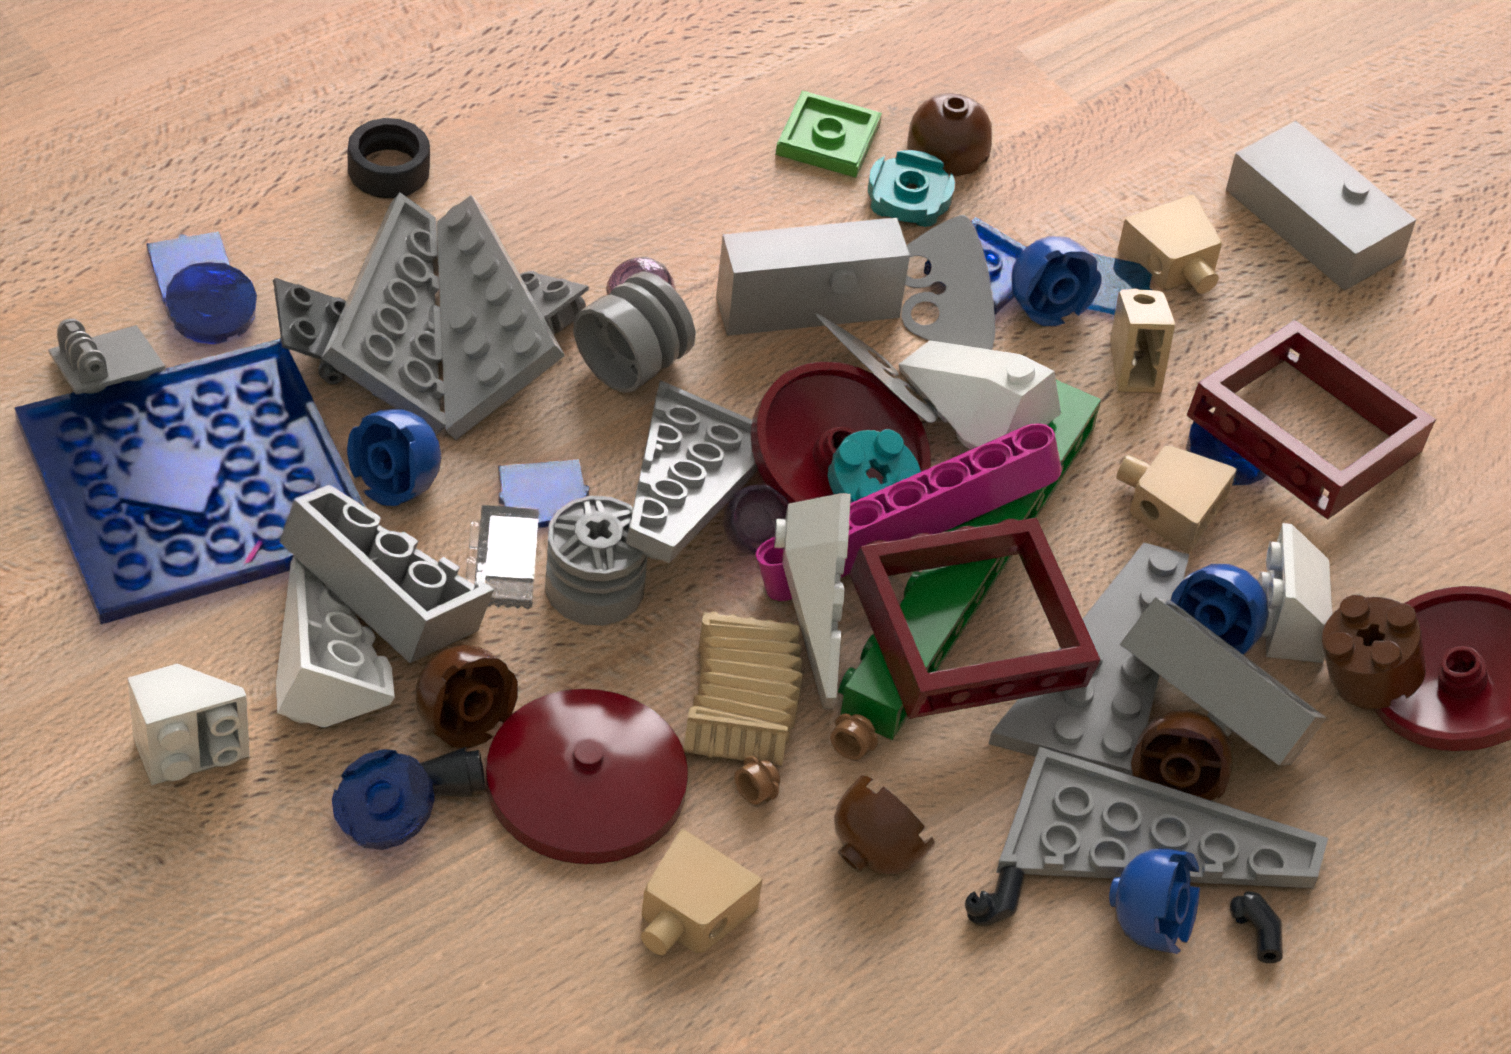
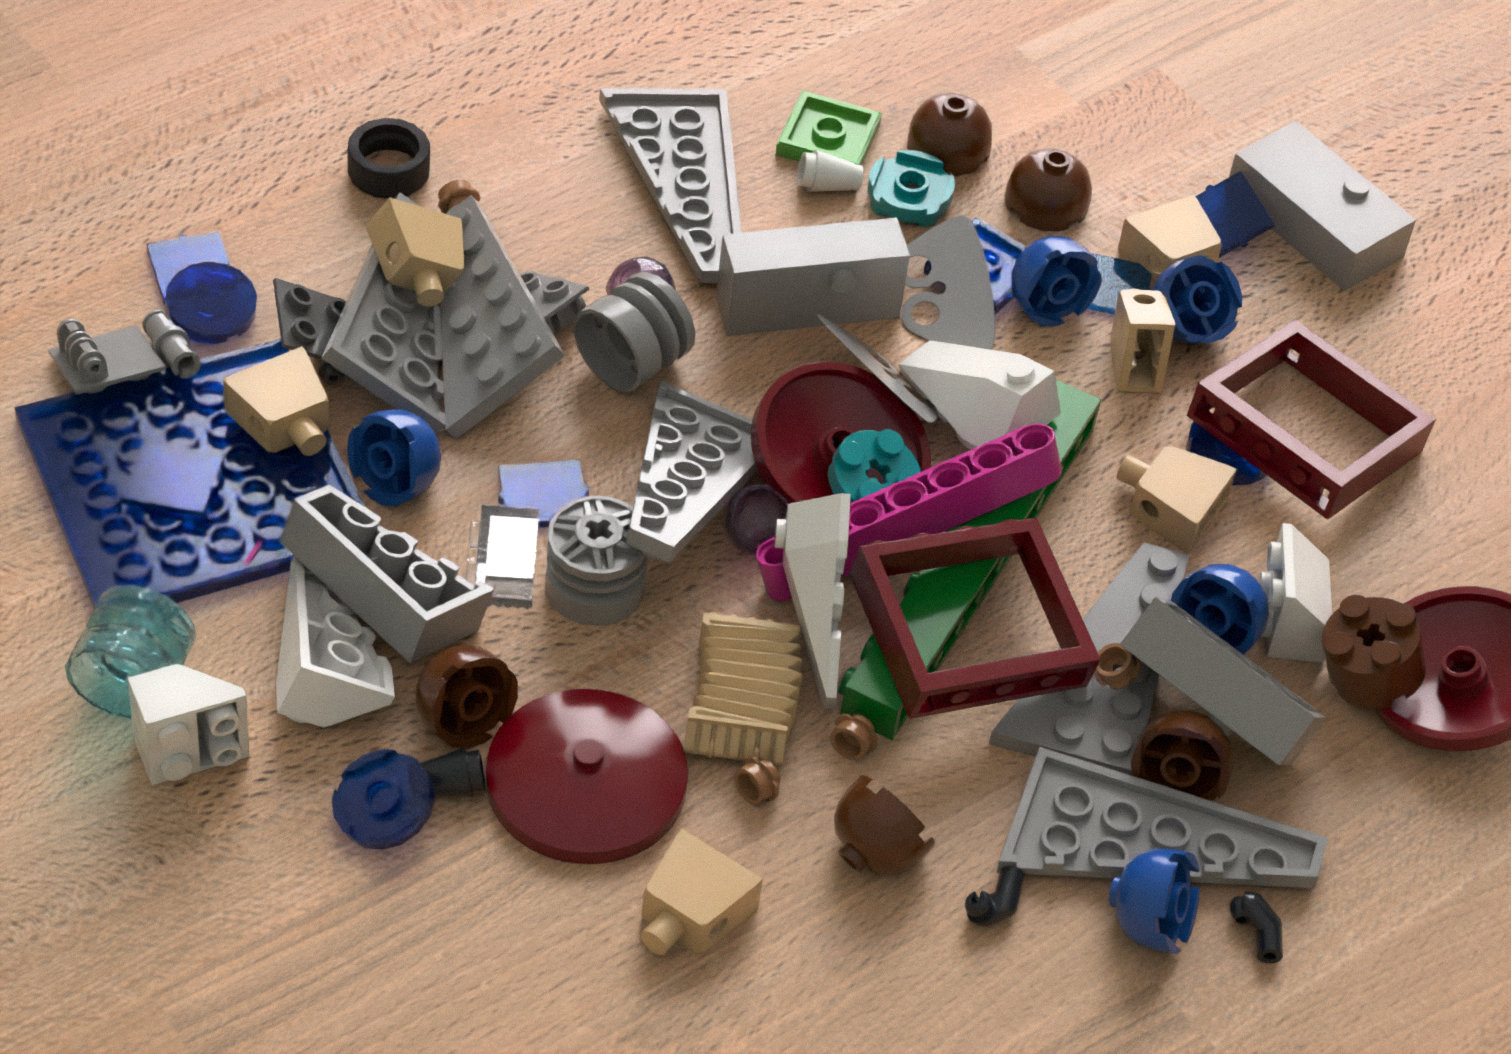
(124, 637): none -> clear light blue wheel
(171, 344): none -> light grey pin
(280, 403): none -> tan torso
(418, 248): none -> tan torso
(454, 193): none -> medium nougat plate
(686, 161): none -> wing
(828, 173): none -> white cone
(1049, 190): none -> reddish brown cylinder
(1113, 657): none -> medium nougat plate
(1201, 299): none -> blue cylinder
(1235, 212): none -> clear blue piece

